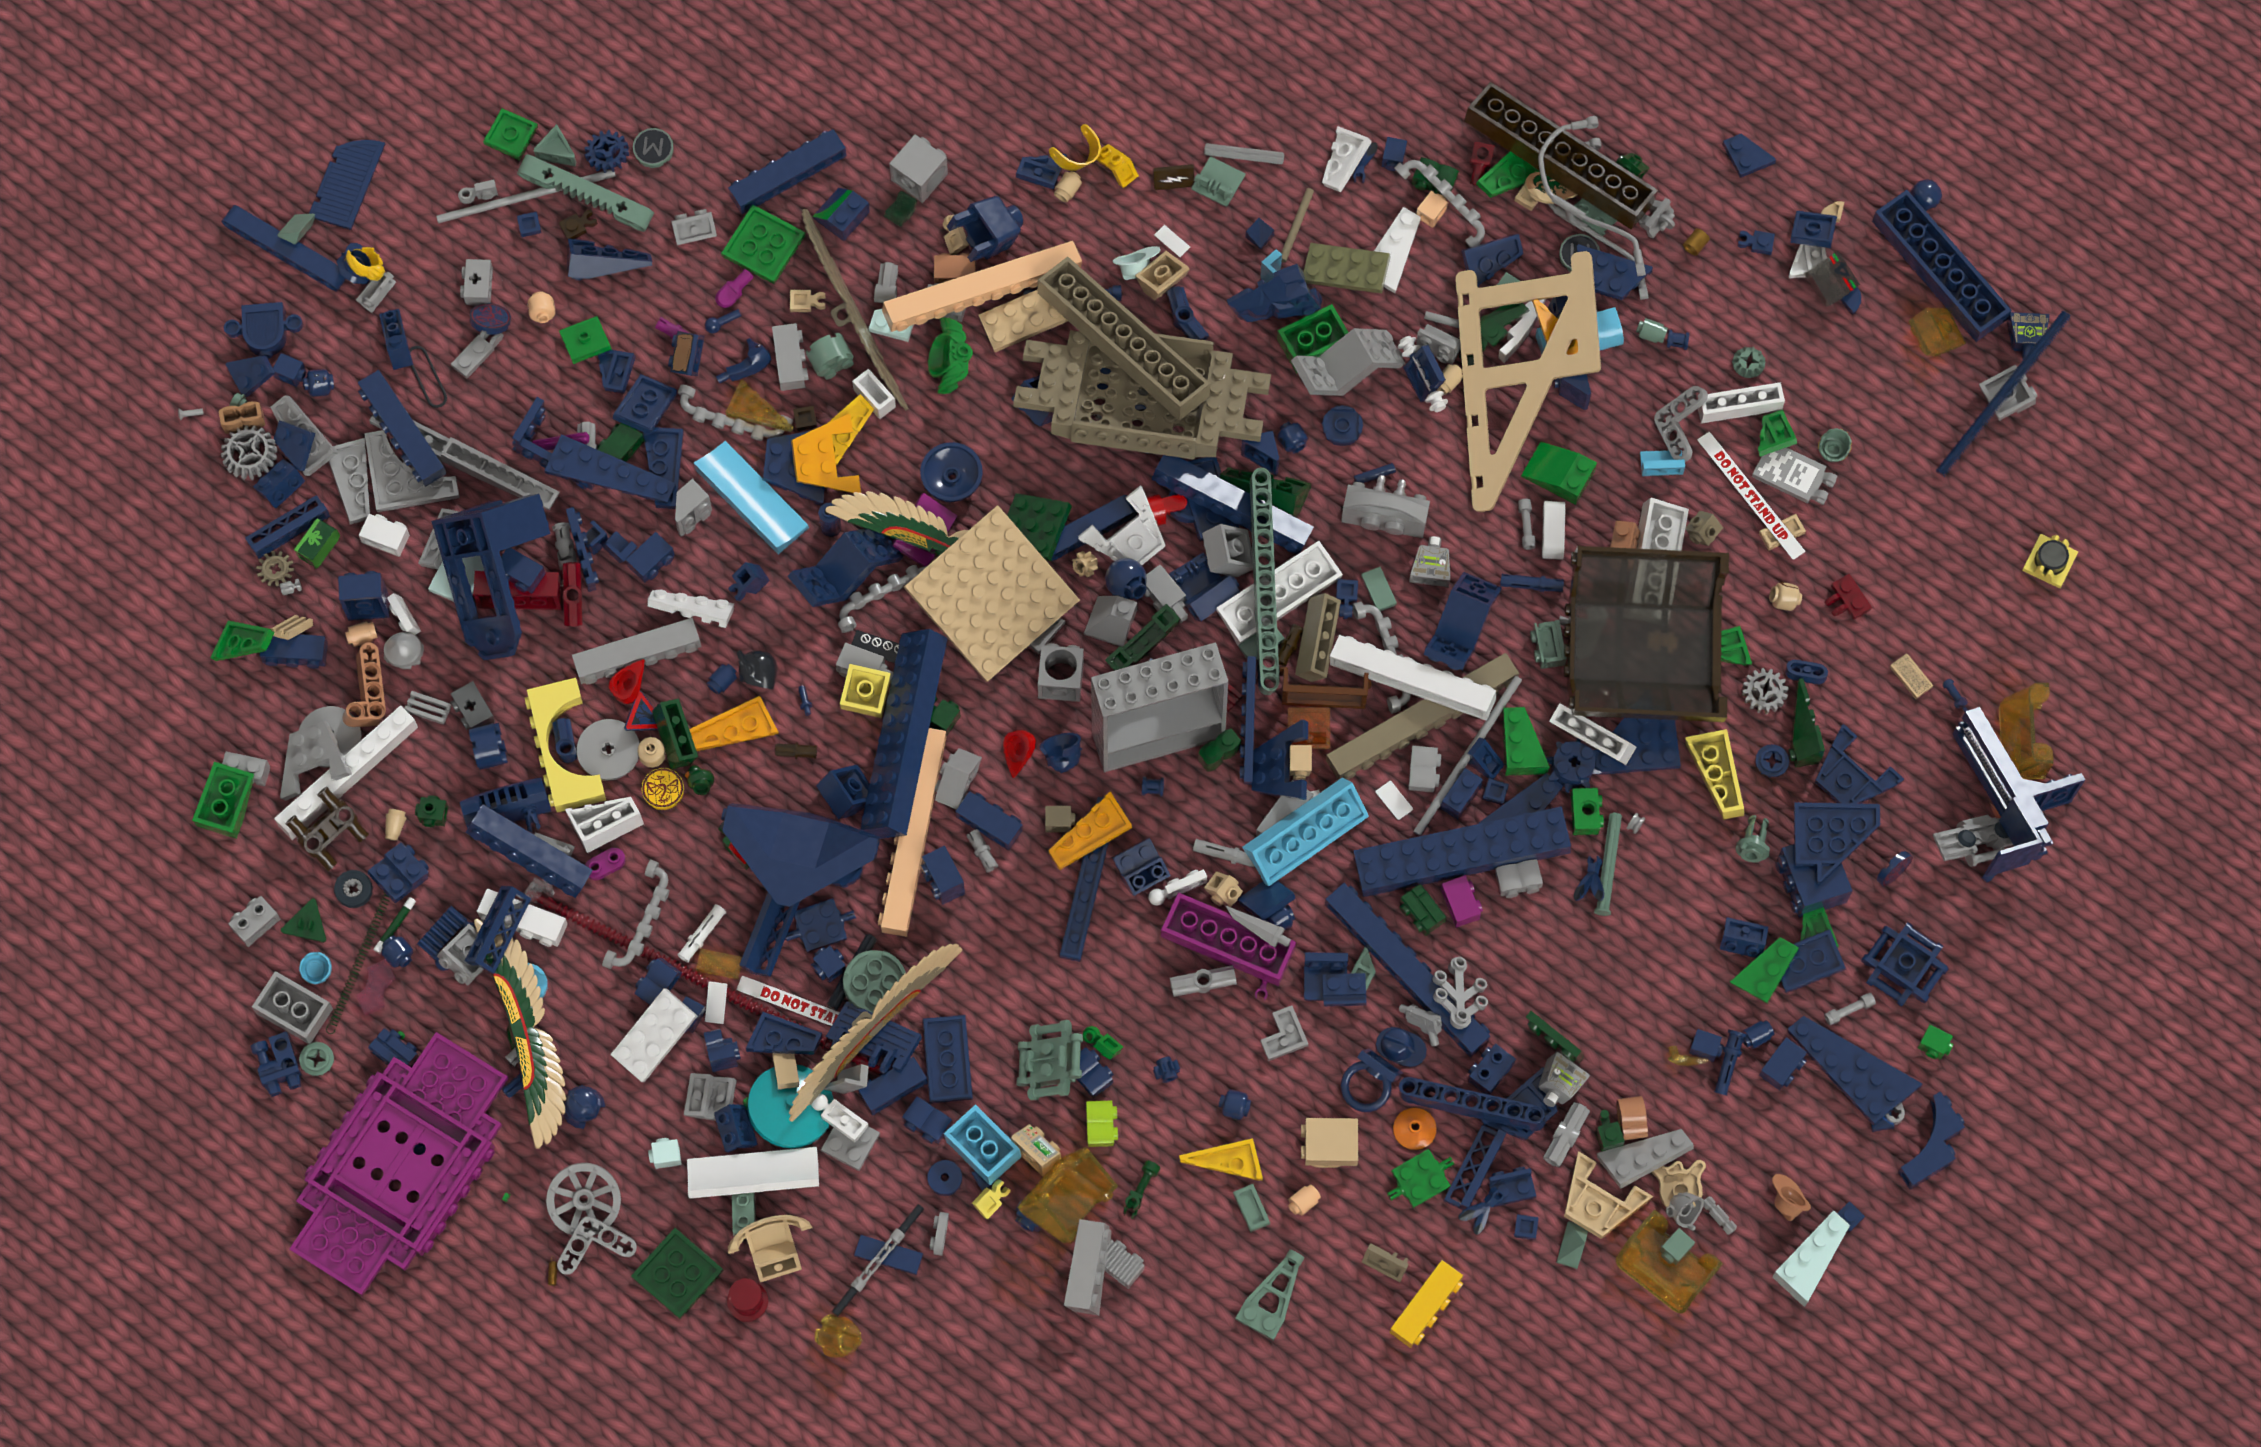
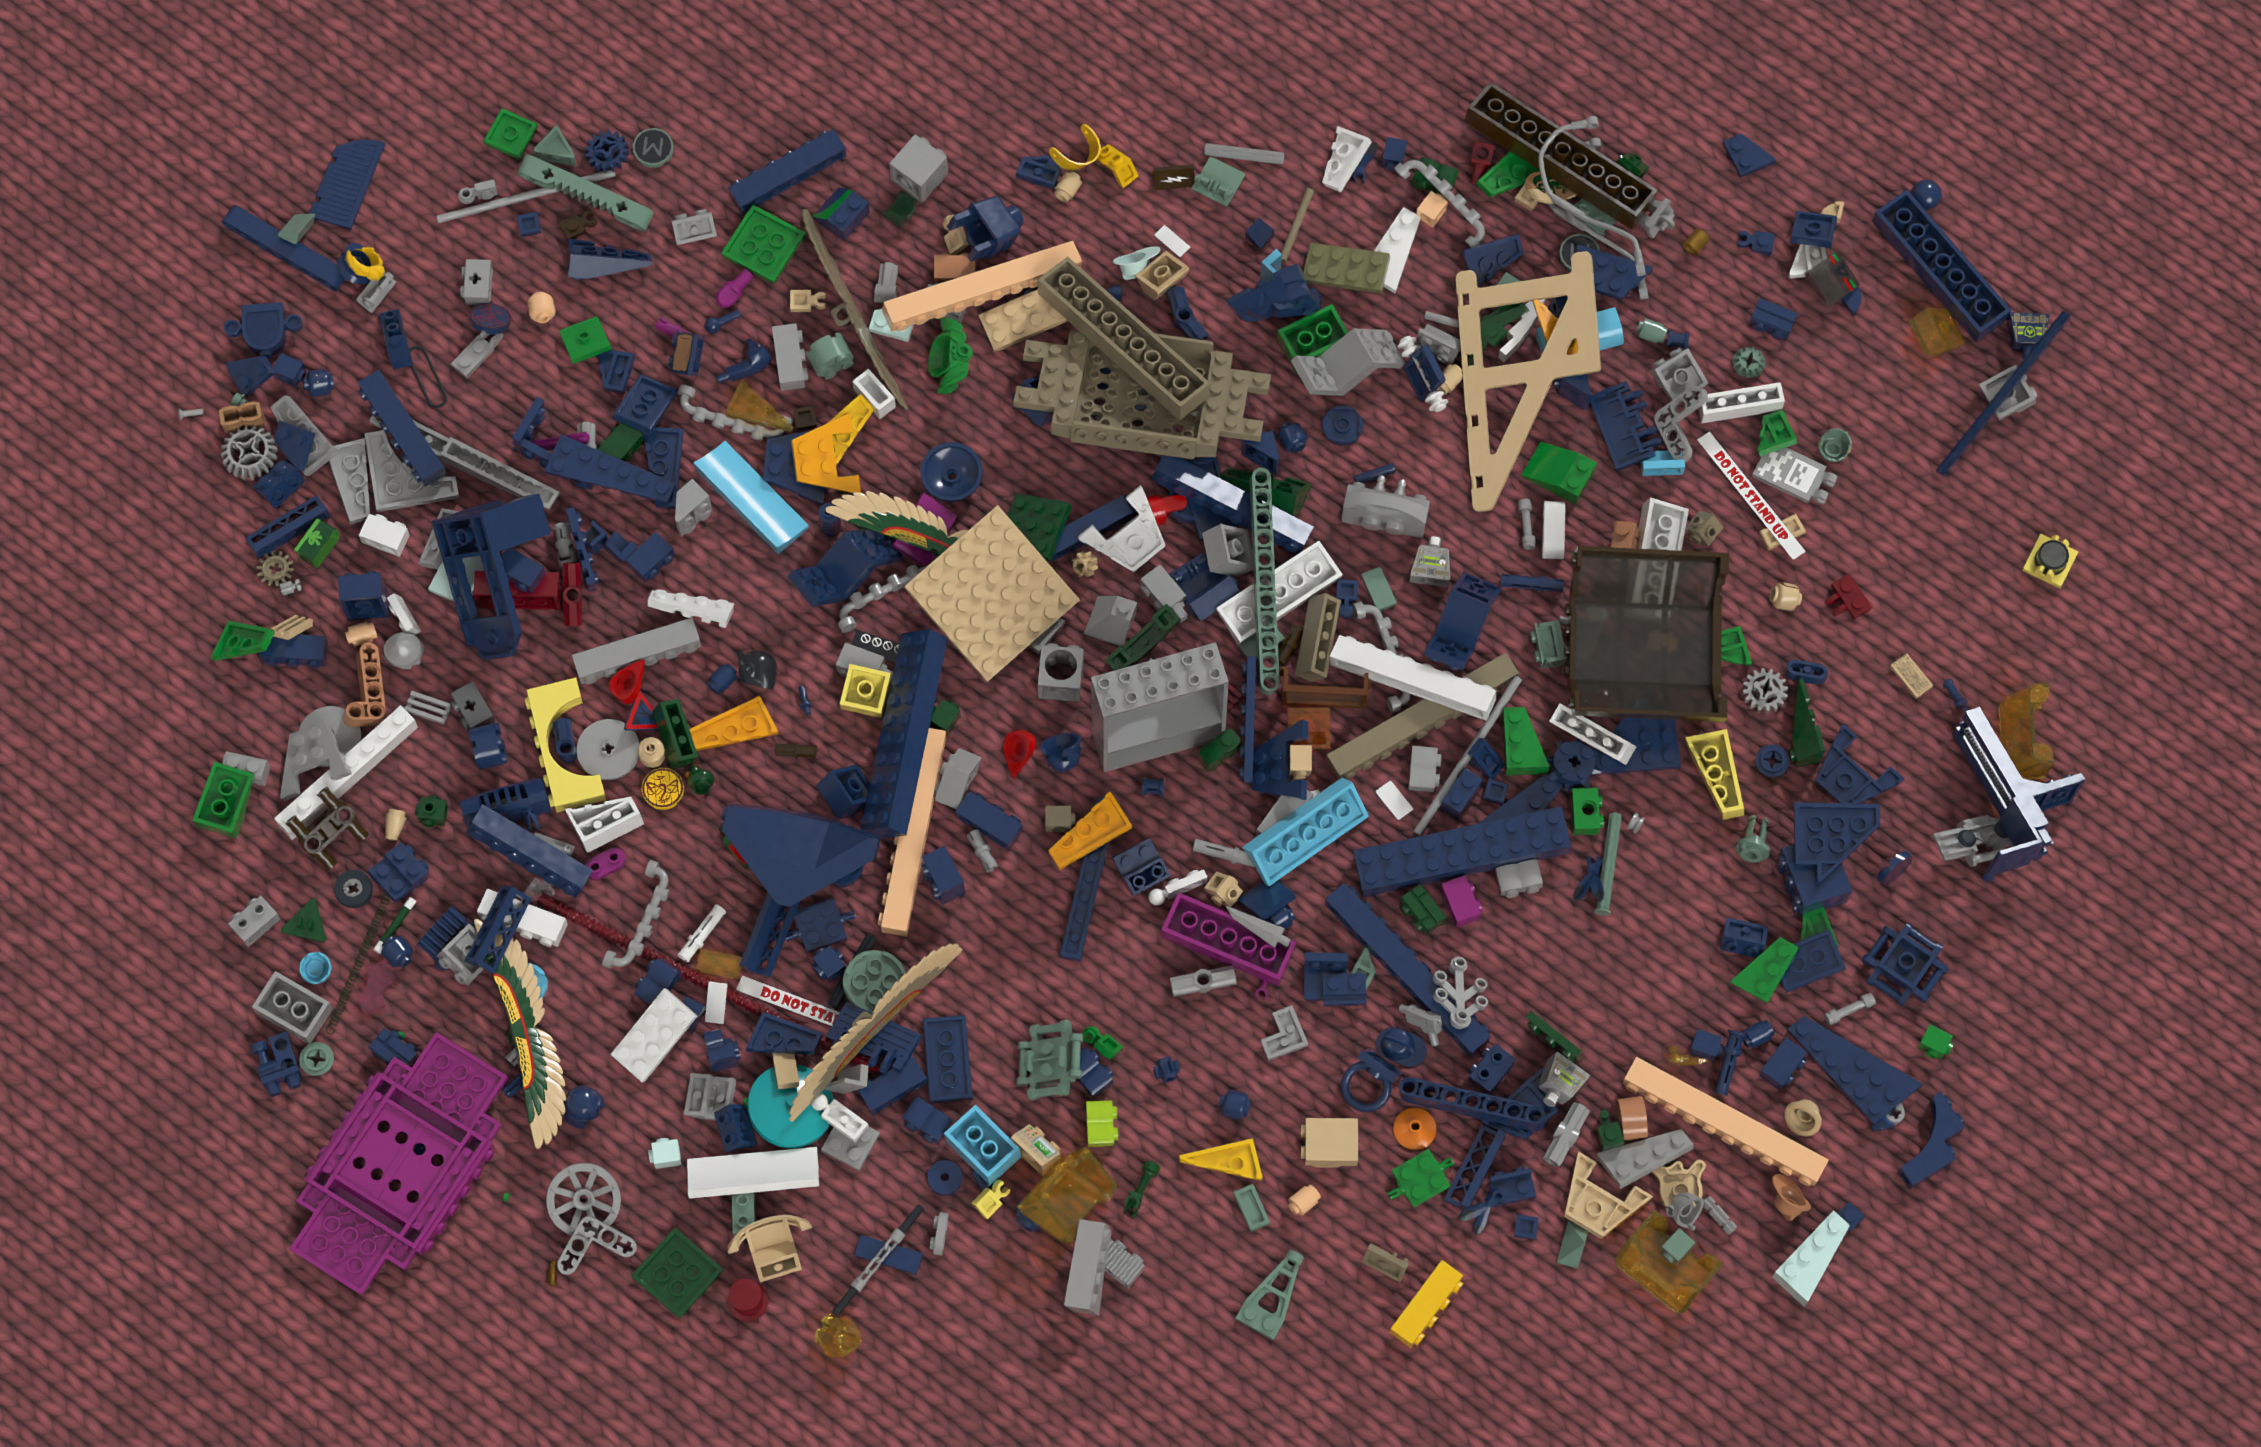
(748, 579): dark blue brick -> none
(1126, 578): dark blue brick -> none
(1621, 423): none -> dark blue hinge
(1678, 373): none -> light grey plate
(1725, 1121): none -> light nougat brick
(1773, 319): none -> dark blue brick
(1803, 1117): none -> tan hat

